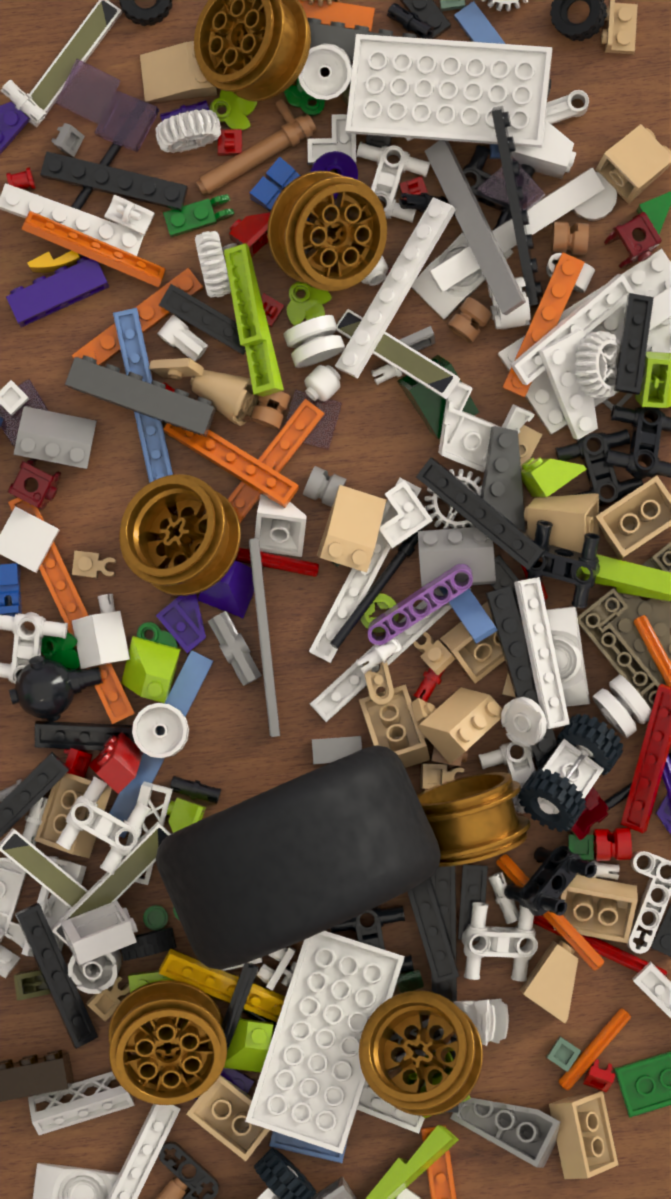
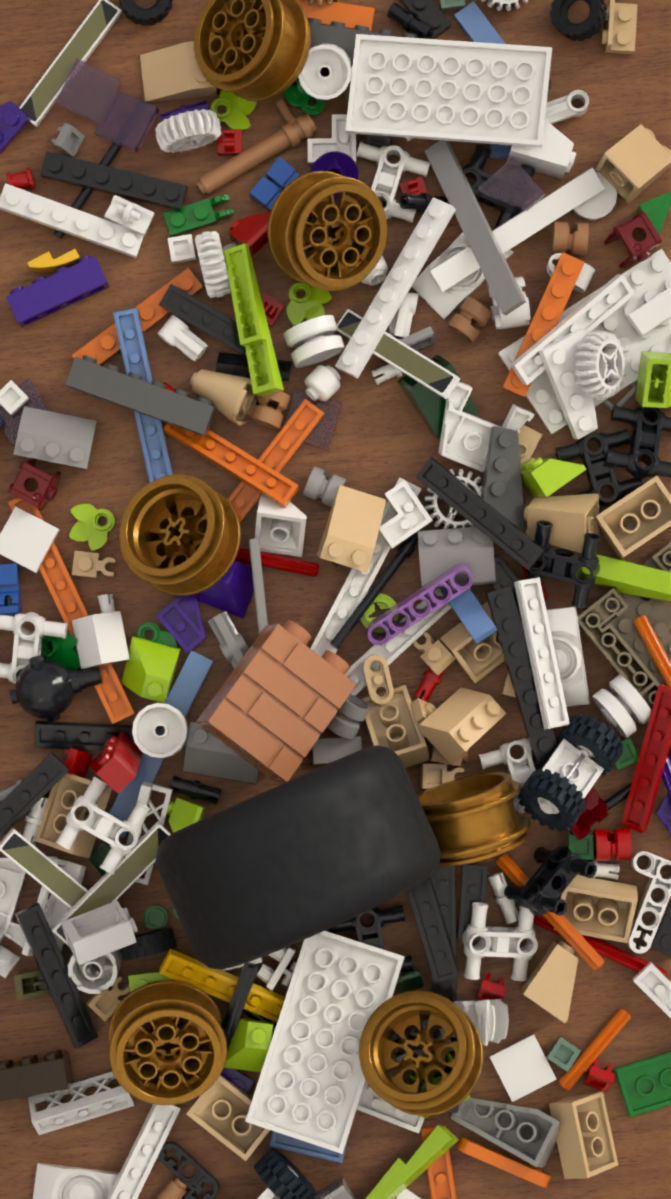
(23, 102): white pin -> none
(88, 525): none -> lime plate
(93, 248): orange tile -> none
(98, 856): none -> clear green slope
(176, 368): tan plate -> none
(181, 248): none -> white plate
(213, 758): none -> light grey slope
(238, 365): none -> black plate
(278, 700): none -> nougat brick
(347, 718): none -> light grey wheel
(379, 655): white piece -> none
(402, 320): none -> white piece
(491, 990): none -> red tile
(504, 1162): none -> orange beam
(515, 196): black plate -> none
(522, 1067): none -> white tile
(523, 721): white tile -> none
(628, 756): none -> green plate
(633, 344): black plate -> none

